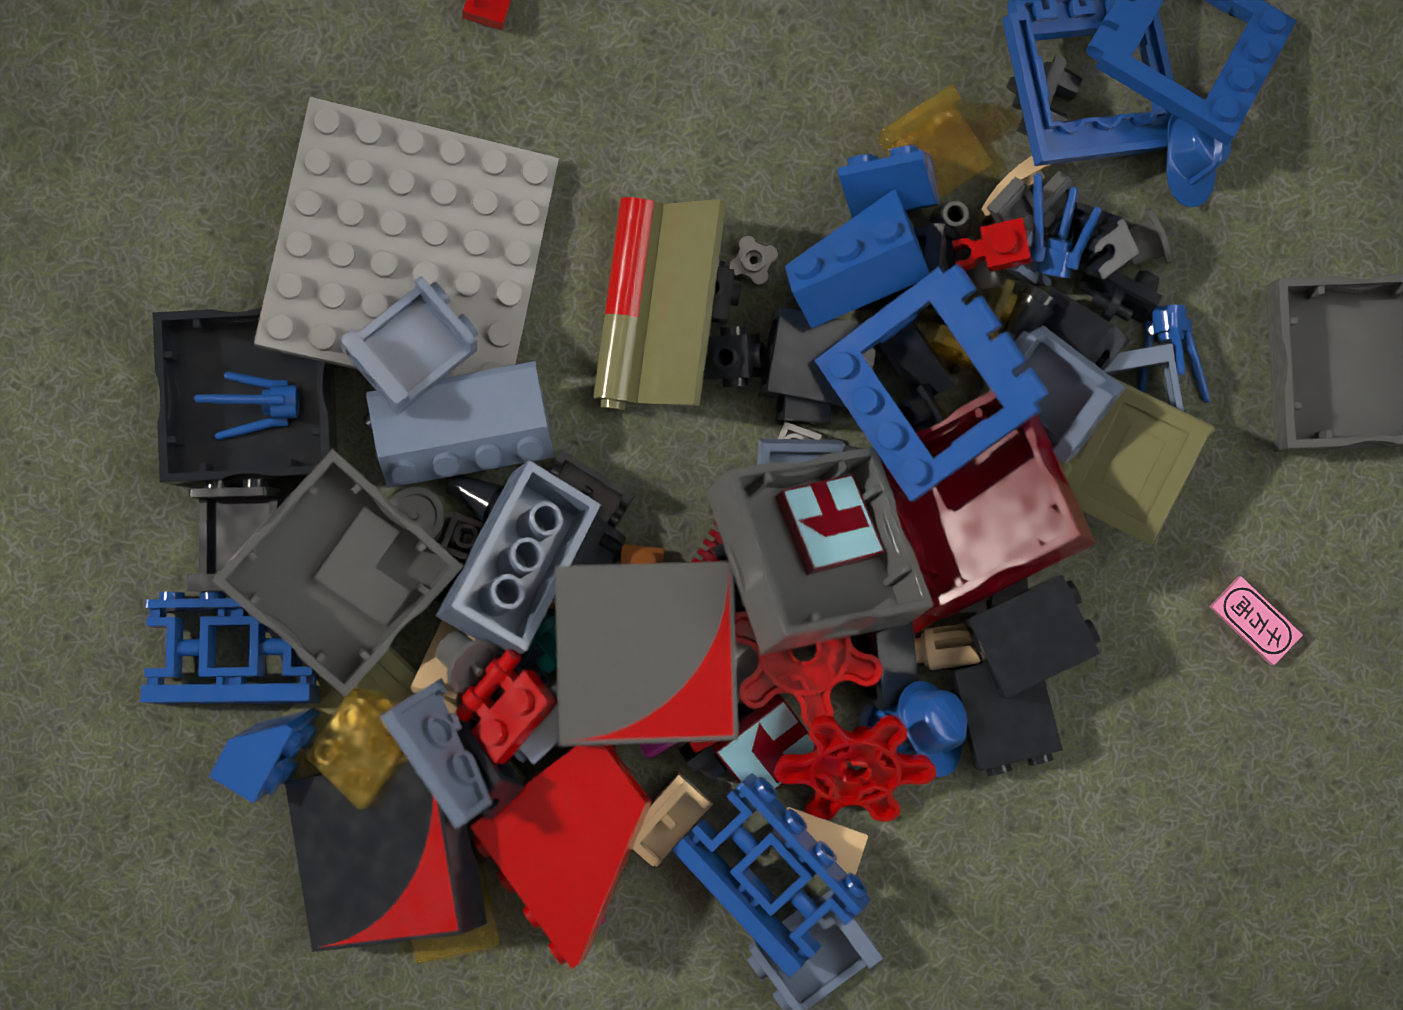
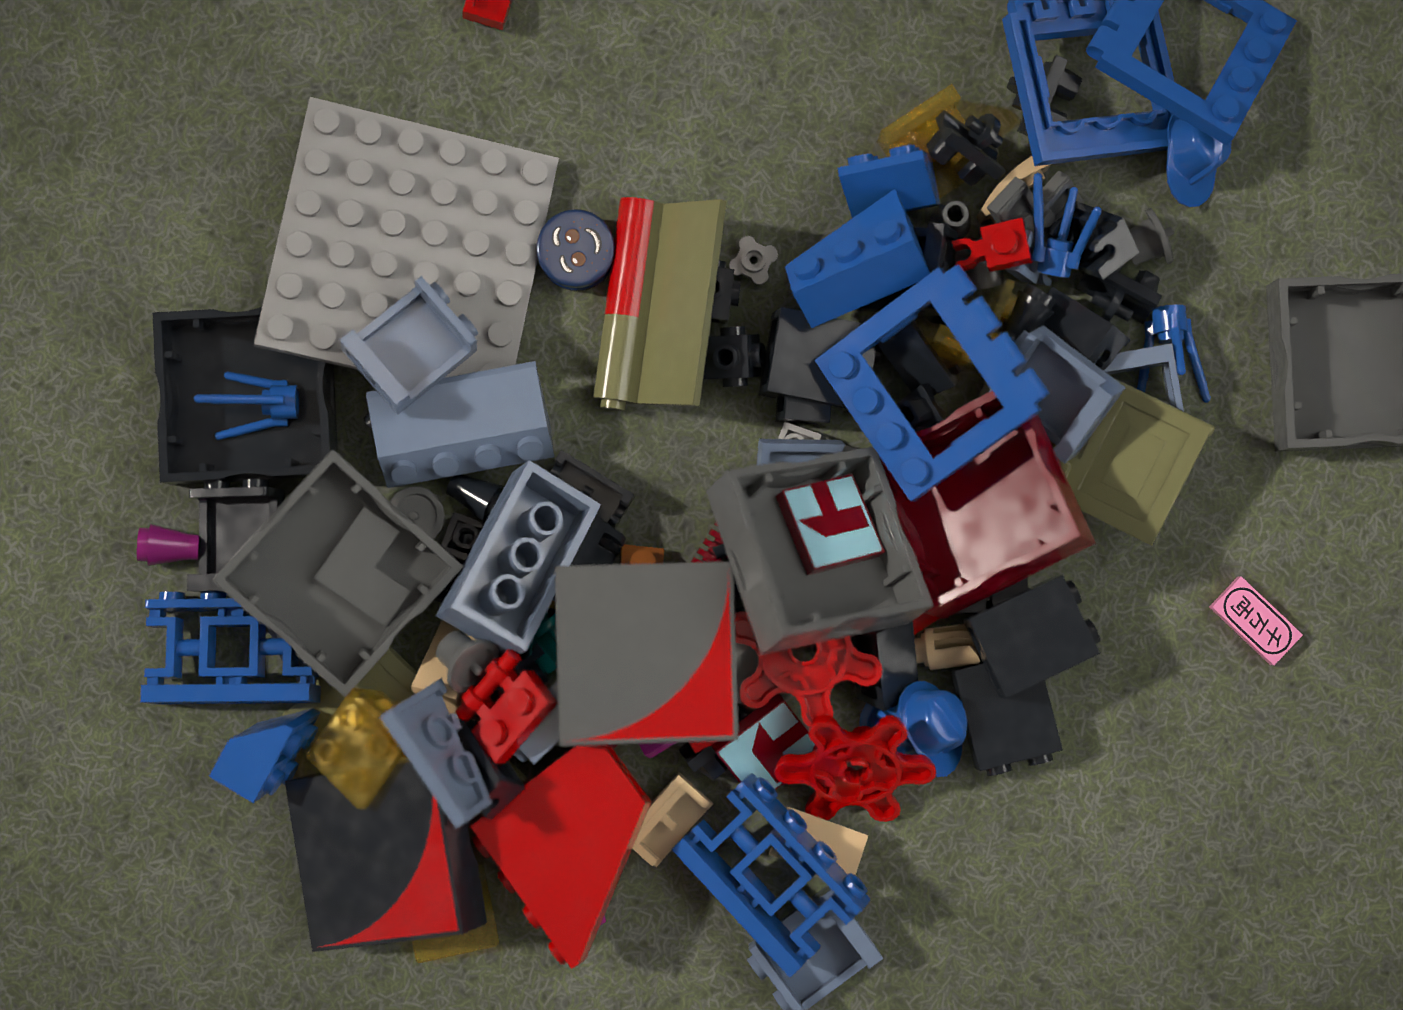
(165, 545): none -> magenta cone
(576, 250): none -> dark blue head
(974, 140): none -> black hips

